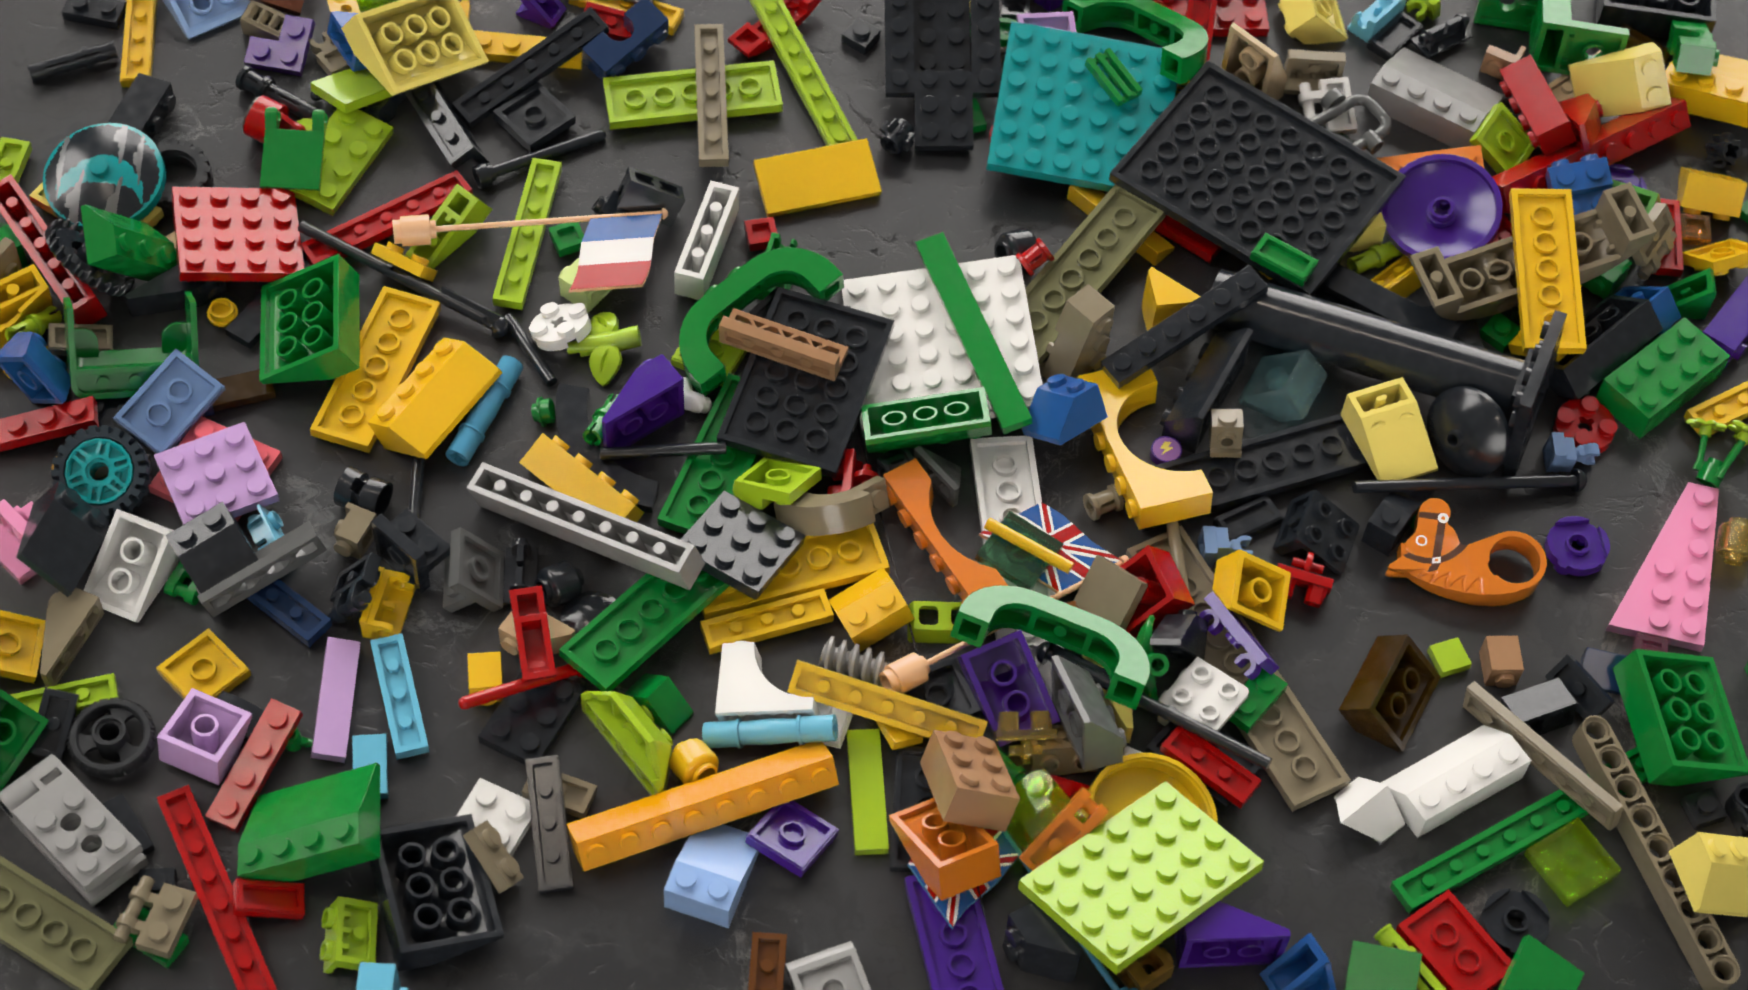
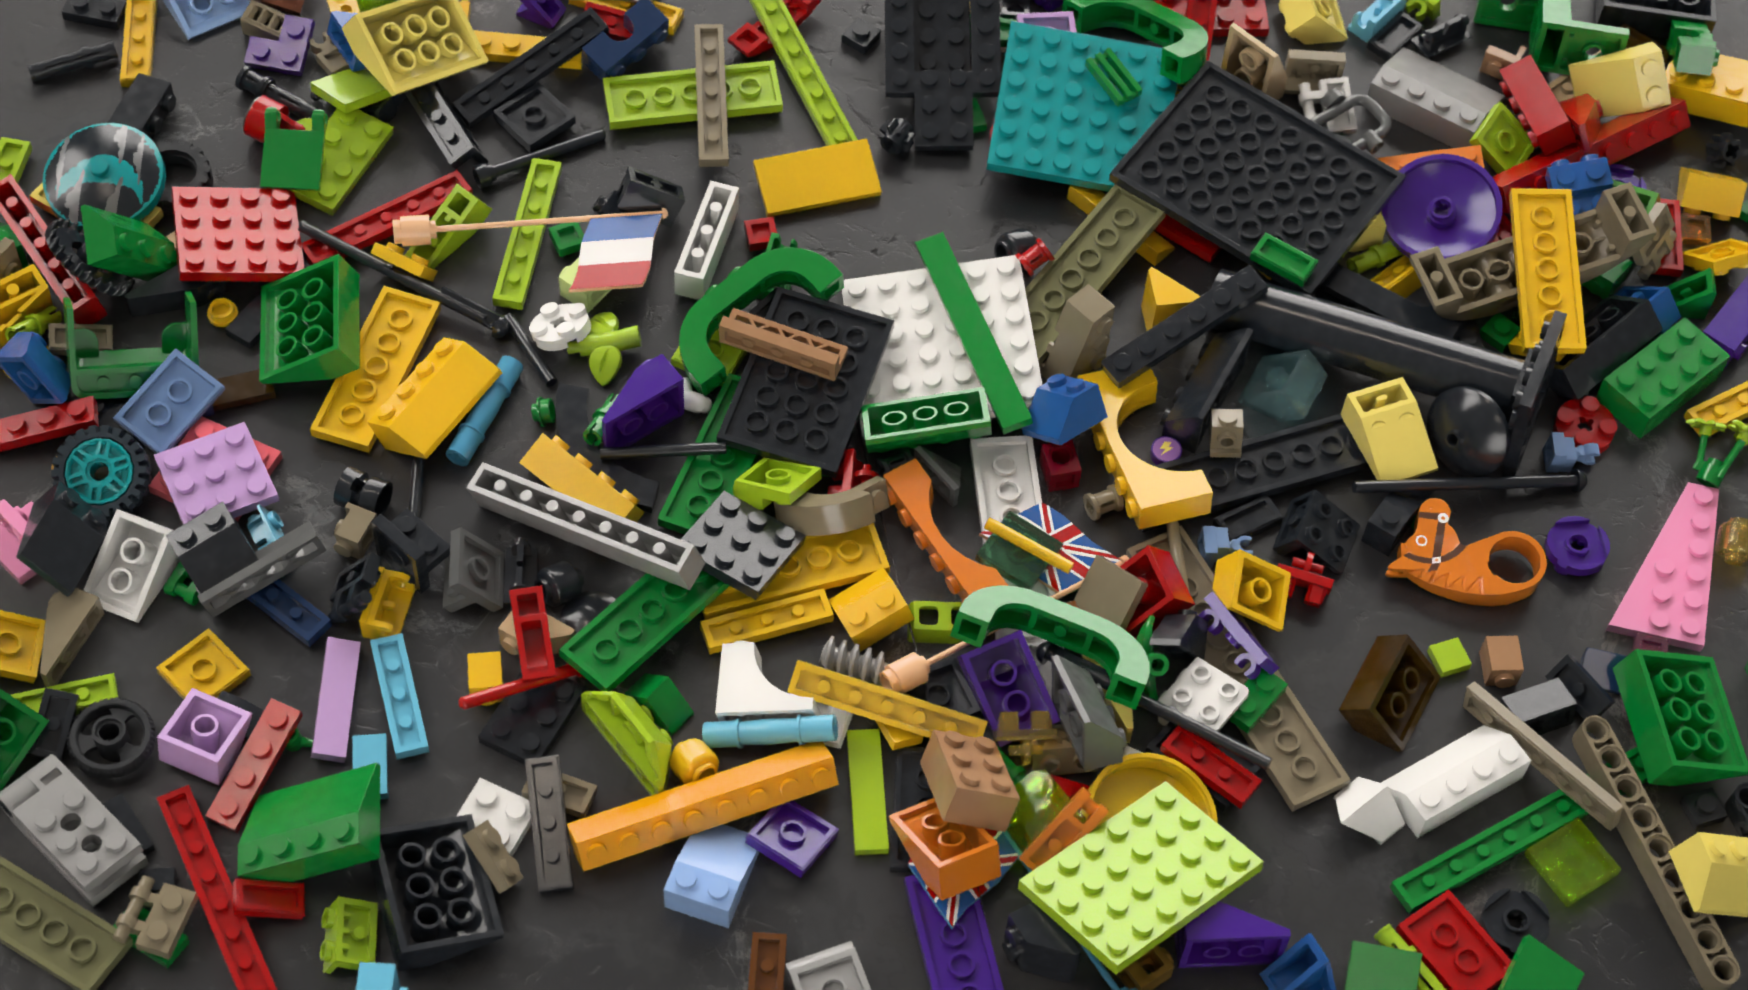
(1060, 475): none -> dark red brick

